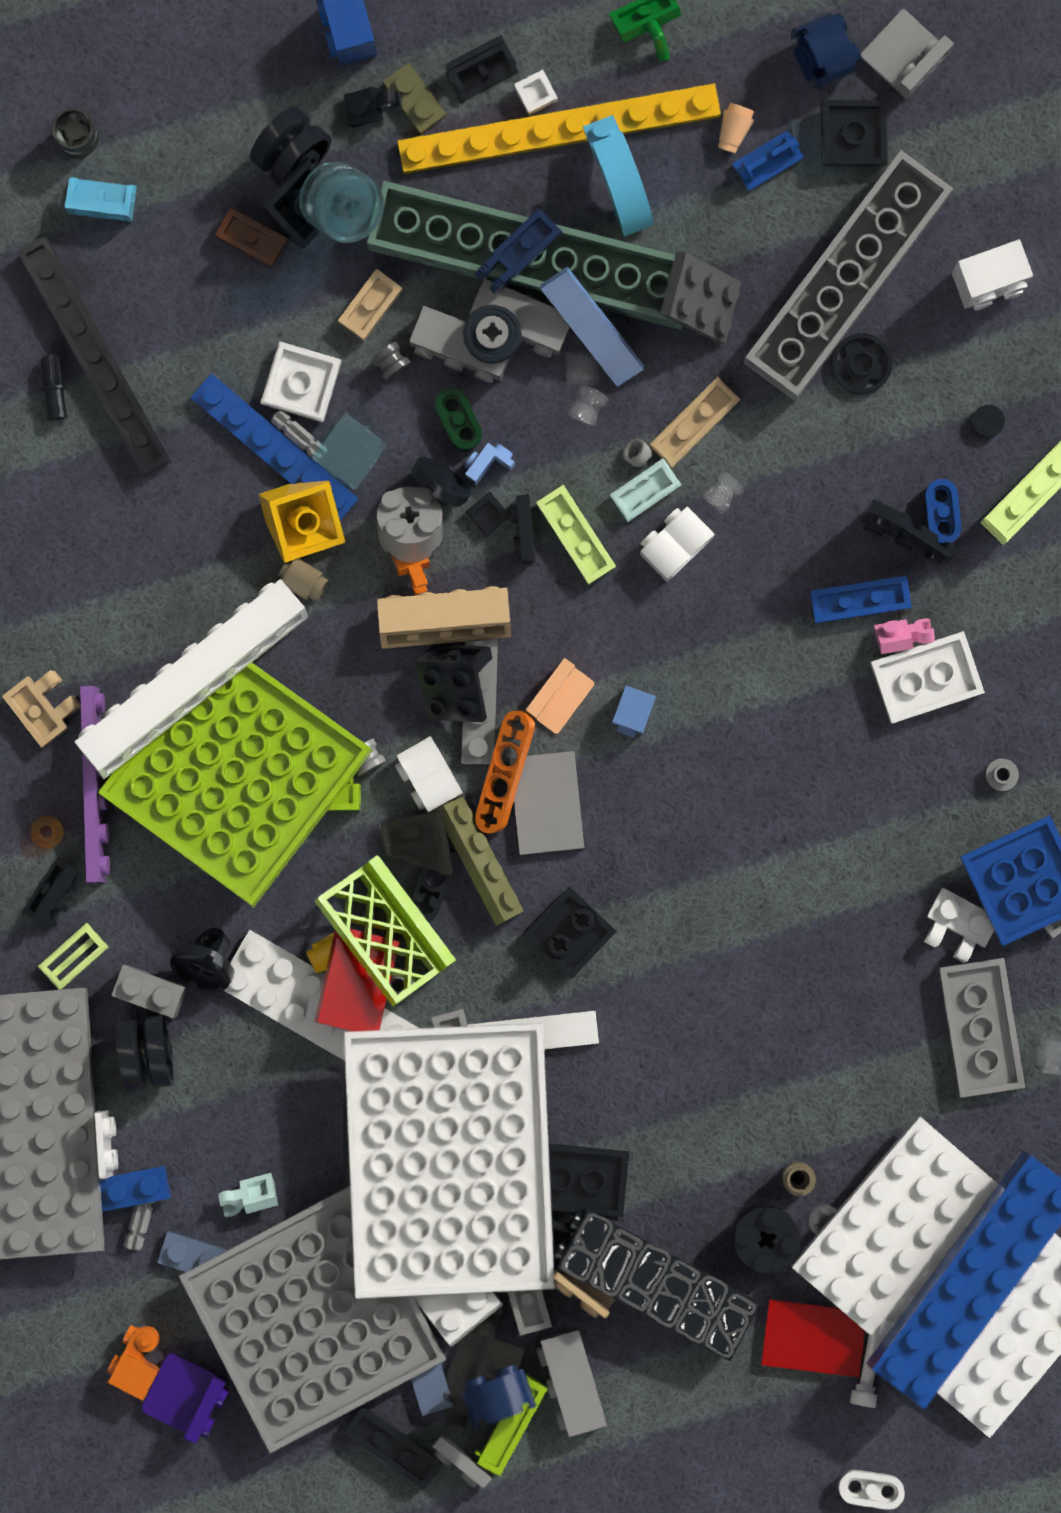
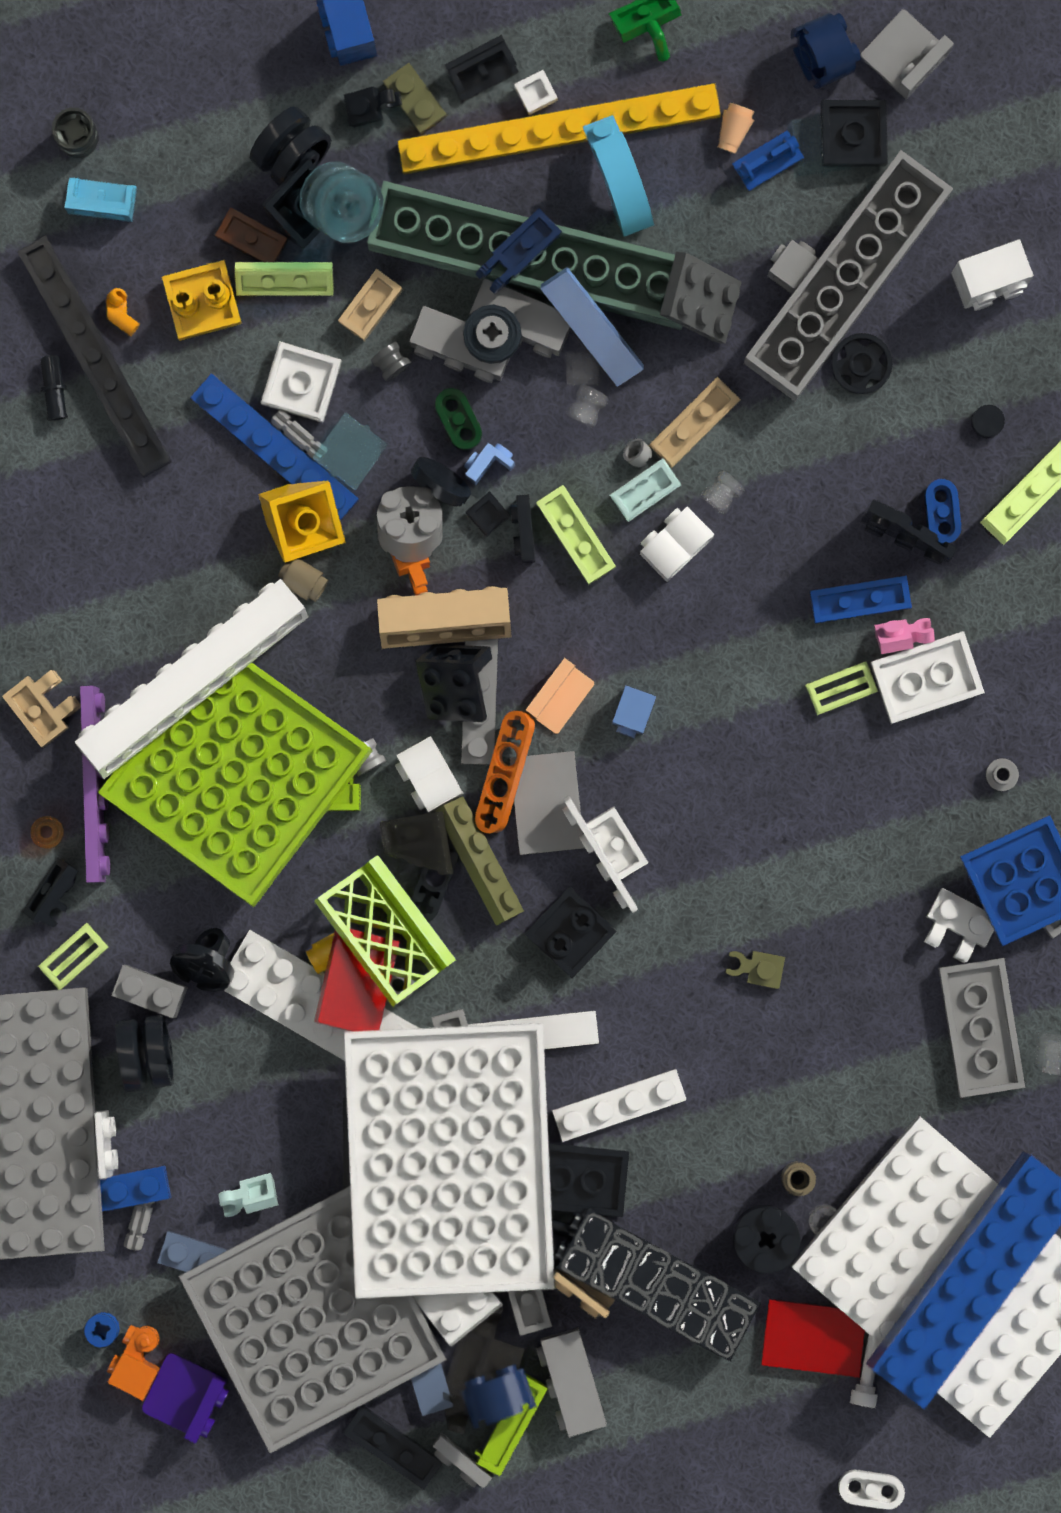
(107, 1326): none -> blue wheel
(117, 311): none -> light orange arm
(201, 300): none -> yellow plate
(284, 278): none -> yellowish green tile
(613, 846): none -> white bracket
(619, 1105): none -> white plate
(762, 968): none -> olive plate
(792, 264): none -> light grey brick
(815, 698): none -> yellowish green tile

